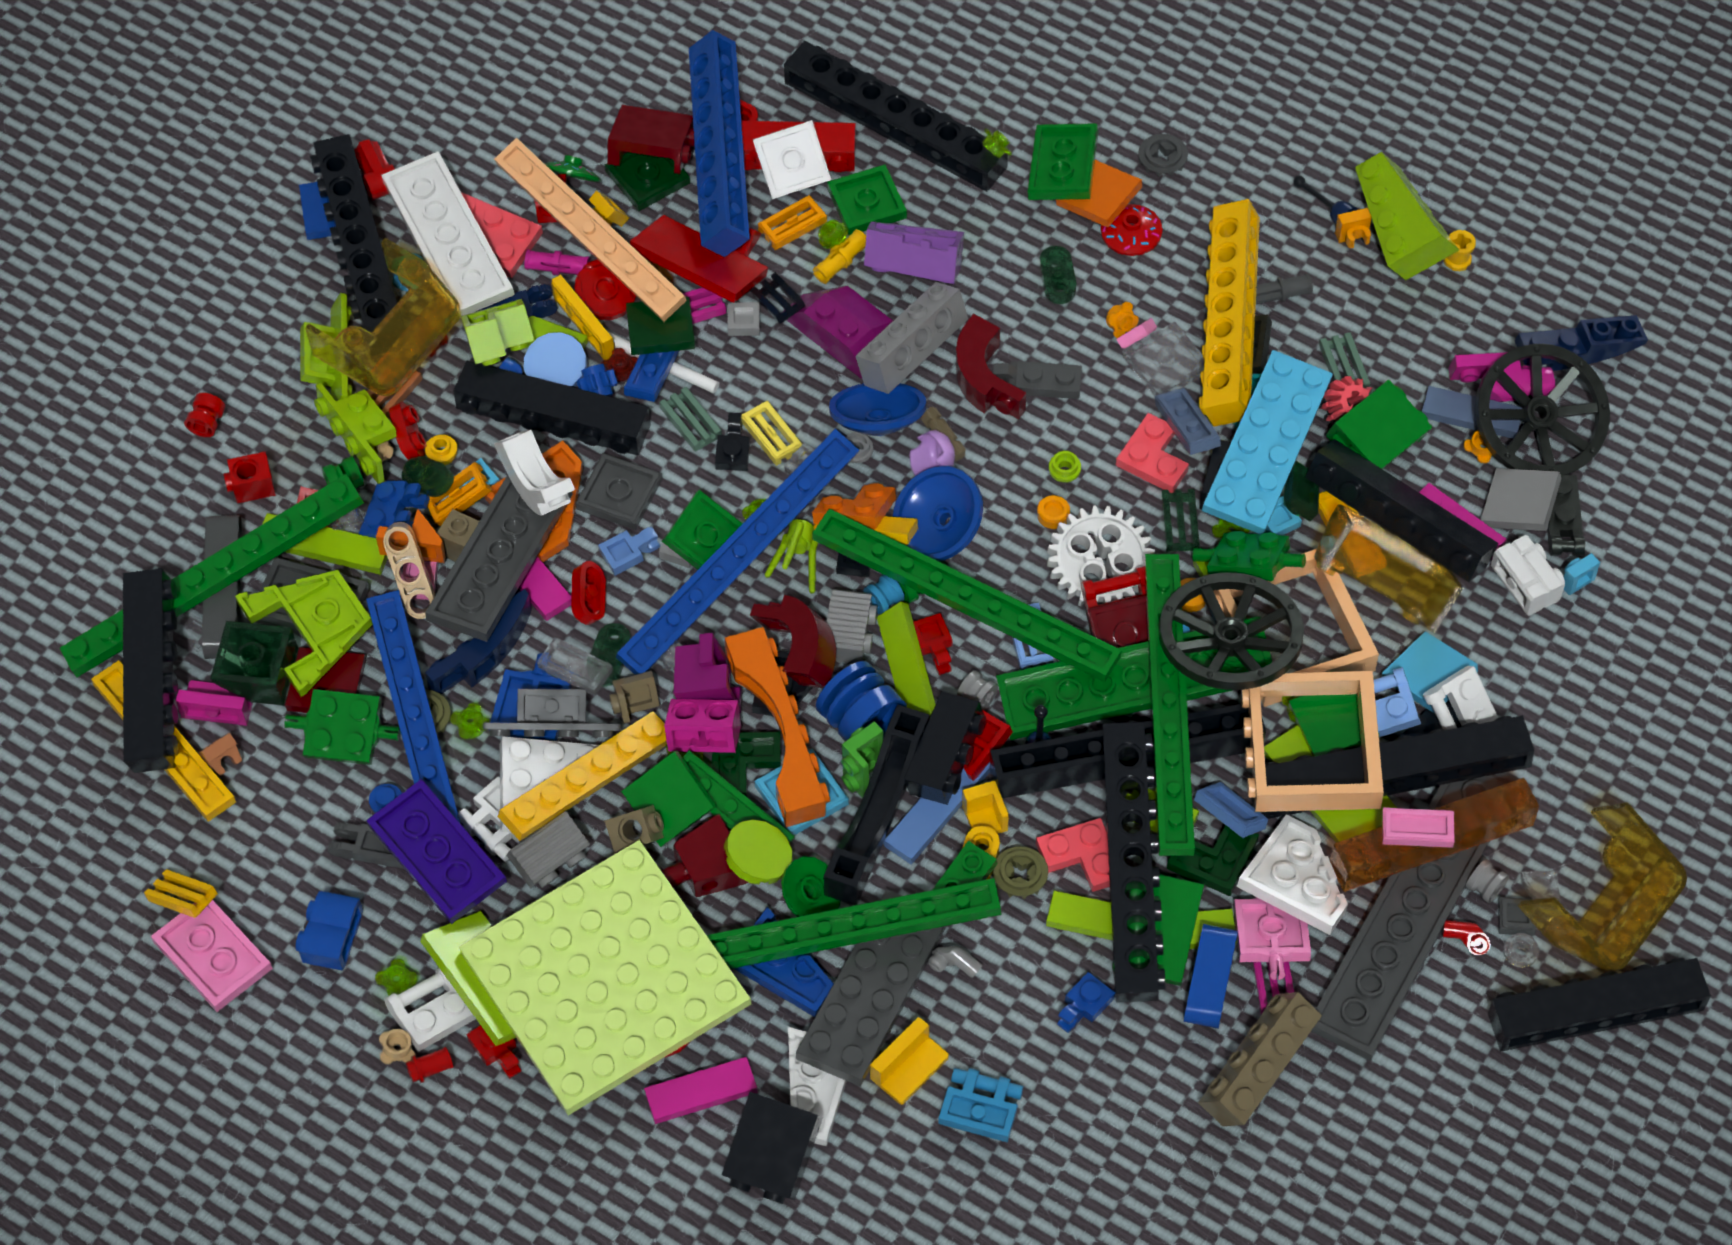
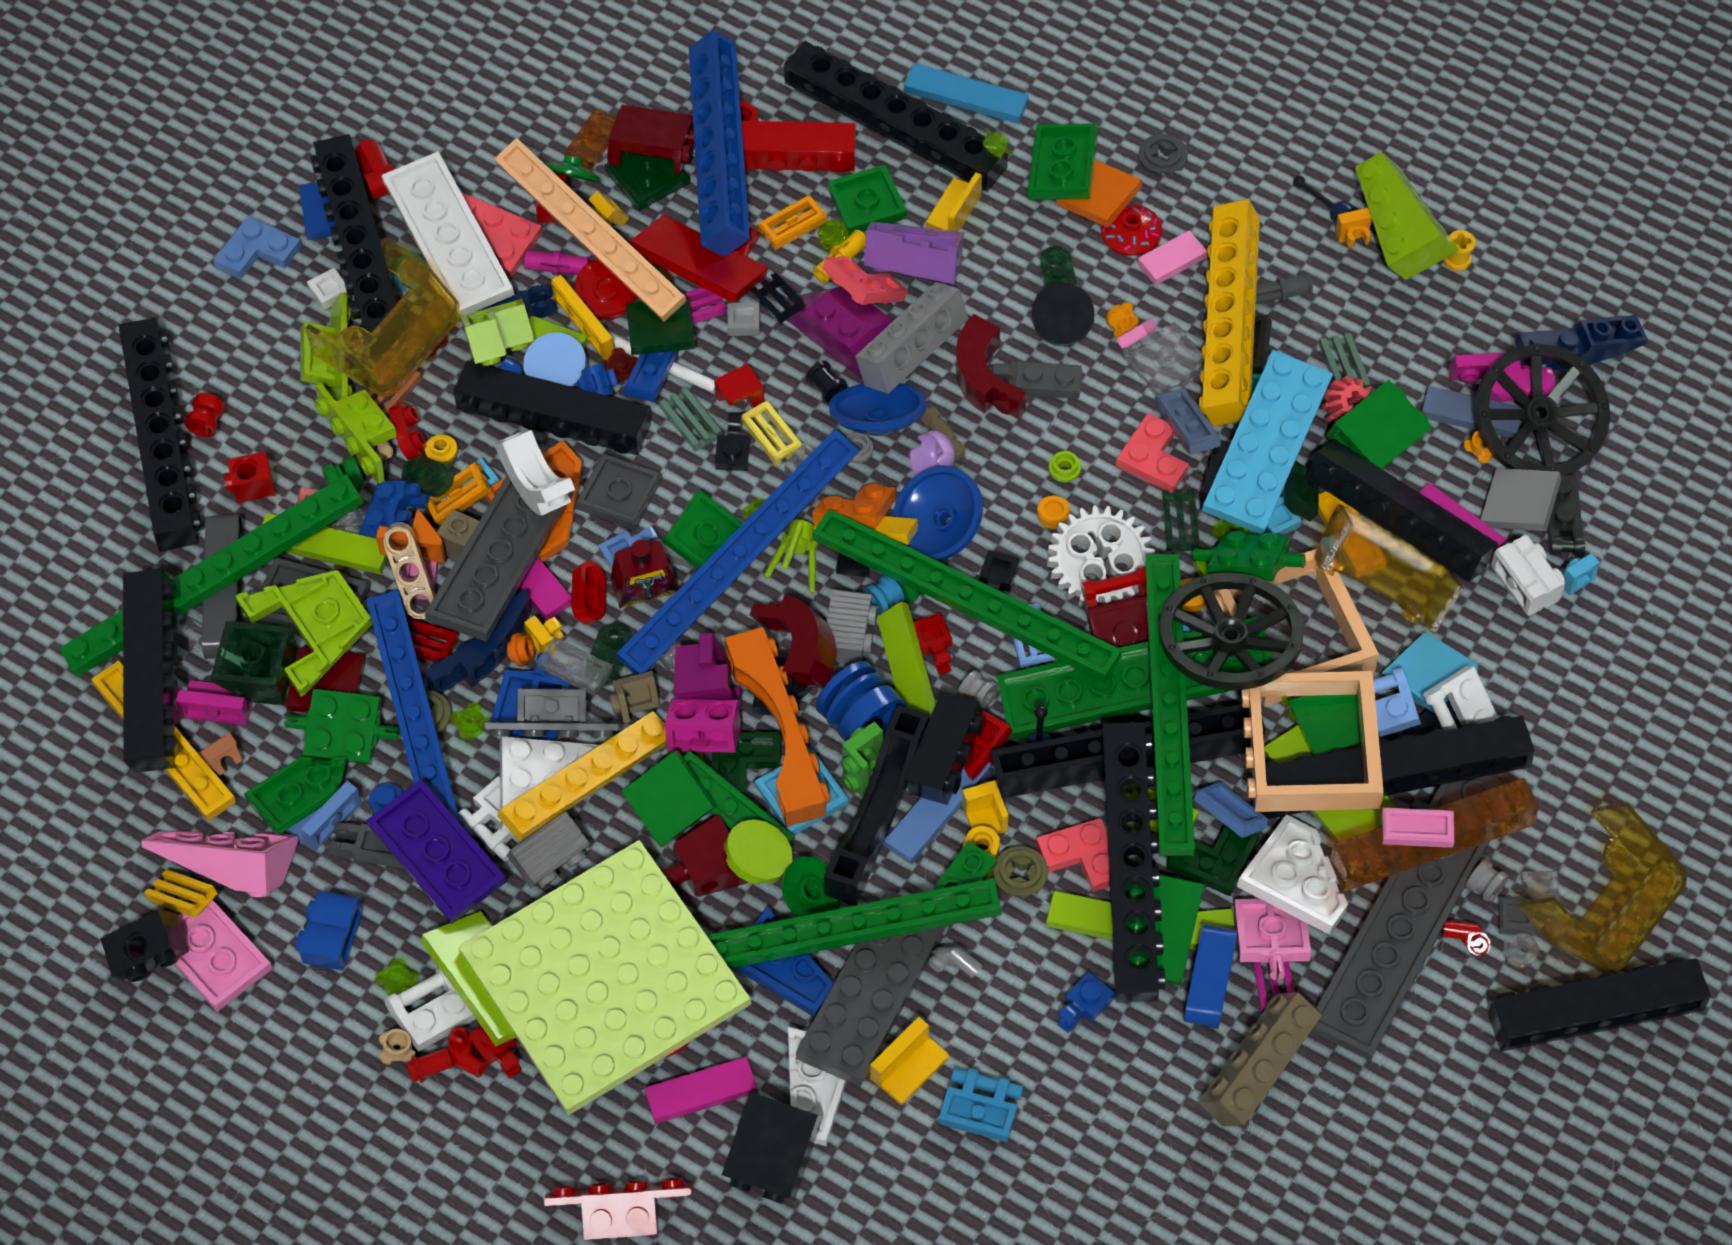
(126, 945): none -> black brick
(146, 361): none -> black brick
(242, 864): none -> bright pink wedge
(256, 240): none -> medium blue plate
(296, 791): none -> green tile
(320, 825): none -> medium blue panel
(327, 288): none -> white tile
(428, 648): none -> red tile
(462, 1054): none -> red arm
(520, 649): none -> orange plate
(543, 634): none -> yellow tile
(592, 138): none -> clear orange plate
(618, 1211): none -> bracket
(621, 828): dark tan brick -> none
(642, 573): none -> dark red torso
(739, 385): none -> red panel
(792, 159): white tile -> none
(825, 380): none -> black bush
(864, 287): none -> coral plate
(956, 204): none -> yellow panel
(966, 93): none -> dark azure tile
(999, 571): none -> black plate
(1062, 314): none -> black tile
(1172, 258): none -> bright pink tile

